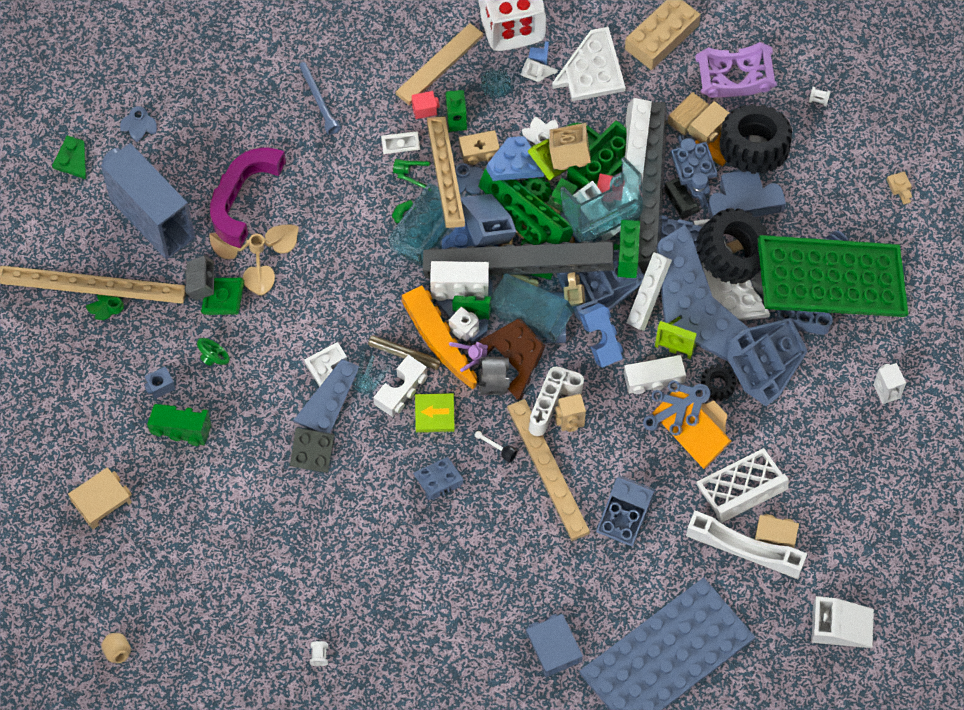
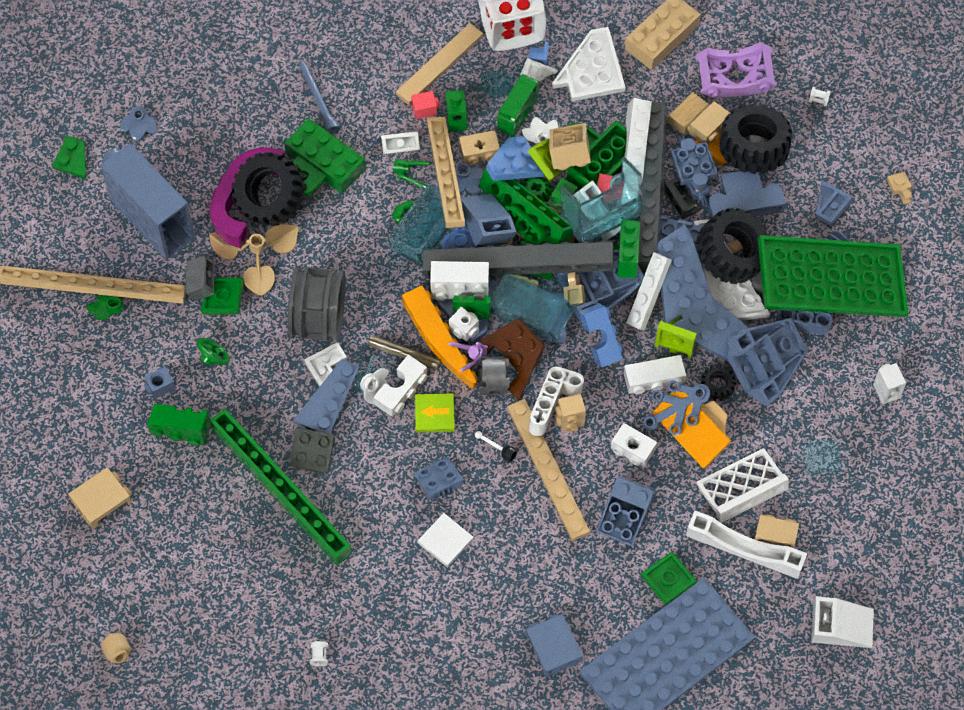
(247, 184): none -> black tyre
(281, 487): none -> green brick
(316, 304): none -> dark grey wheel
(323, 158): none -> green brick
(372, 384): none -> white plate
(445, 540): none -> white tile
(518, 105): none -> green axle
(629, 436): none -> white brick
(668, 578): none -> green plate
(821, 457): none -> clear light blue piece
(831, 203): none -> sand blue wing

